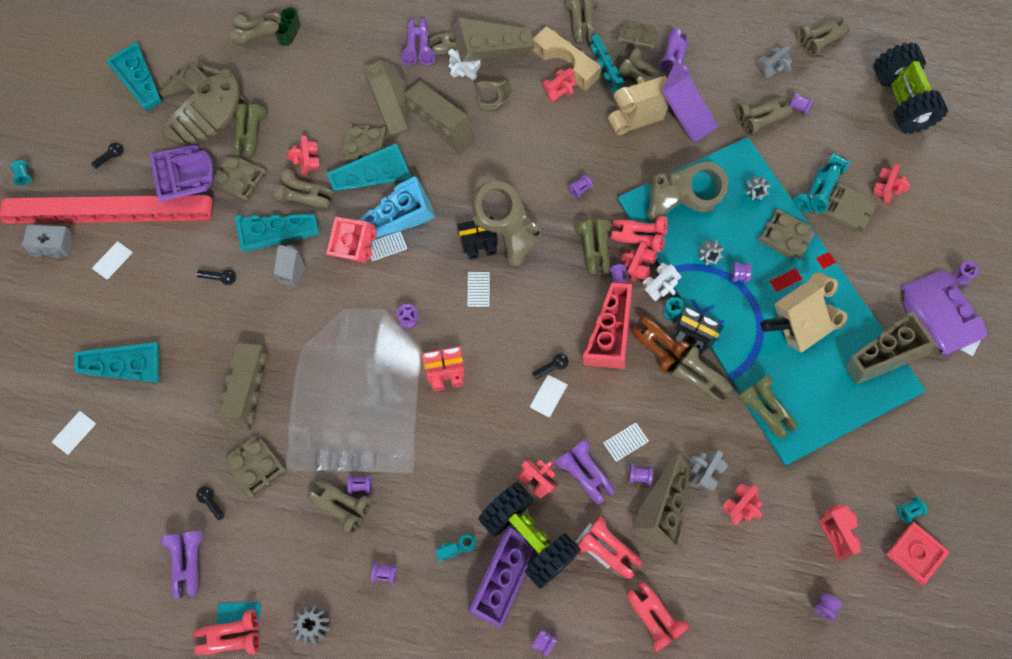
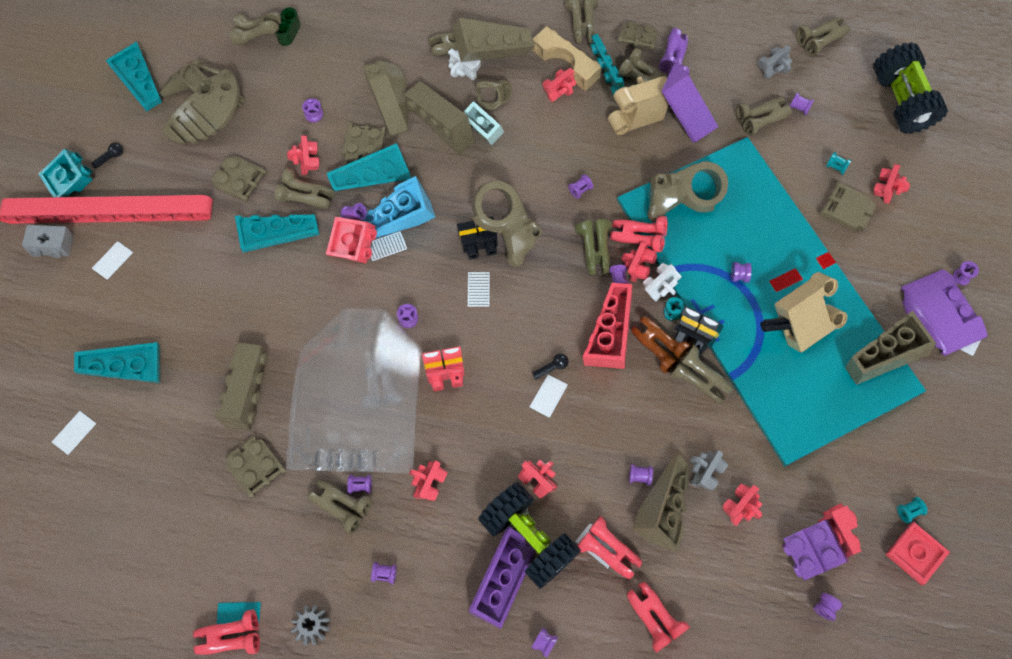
(20, 171): teal bush -> none
(66, 174): none -> teal plate
(178, 574): medium lavender piece -> none
(181, 172): medium lavender slope -> none
(205, 496): black bar -> none
(227, 277): black bar -> none
(249, 140): olive piece -> none
(288, 266): light grey slope -> none
(314, 106): none -> medium lavender wheel
(357, 212): none -> medium lavender bush
(409, 54): medium lavender piece -> none
(425, 479): none -> coral hips
(450, 550): teal plate -> none
(483, 123): none -> light aqua brick
(581, 453): medium lavender piece -> none
(626, 442): white sticker -> none
(705, 251): light grey gear -> none
(754, 187): light grey gear -> none
(780, 413): olive piece -> none
(787, 236): dark tan plate -> none
(814, 550): none -> medium lavender plate
(825, 180): teal piece -> none

